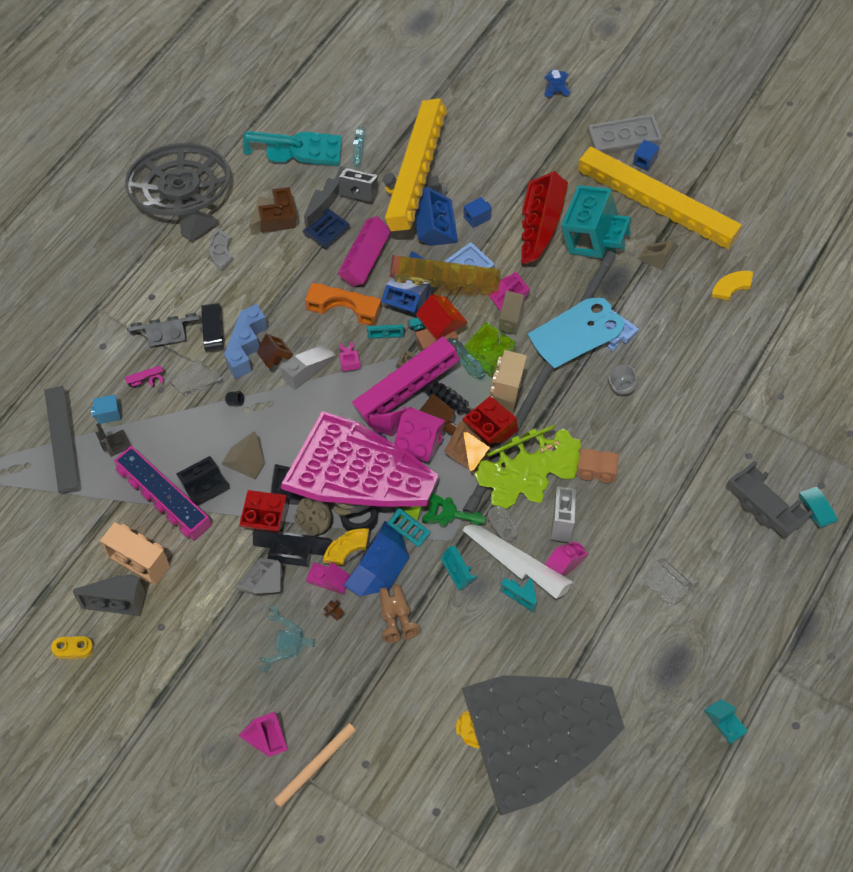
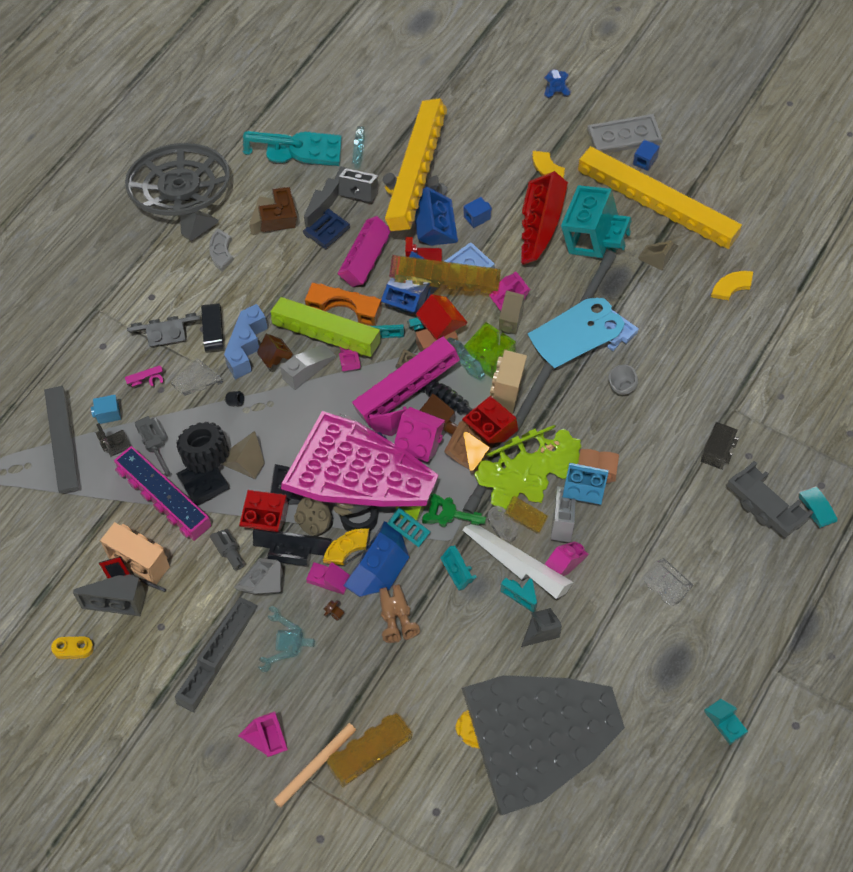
(116, 566): none -> black piece
(152, 441): none -> dark grey piece
(202, 447): none -> black tyre
(215, 655): none -> dark grey slope
(227, 548): none -> dark grey arm
(325, 326): none -> lime brick
(369, 749): none -> clear yellow brick
(427, 253): none -> red bracket
(526, 514): none -> clear yellow plate
(542, 627): none -> dark grey slope
(544, 164): none -> yellow tile
(585, 483): none -> dark azure slope
(719, 446): none -> clear smoke brick

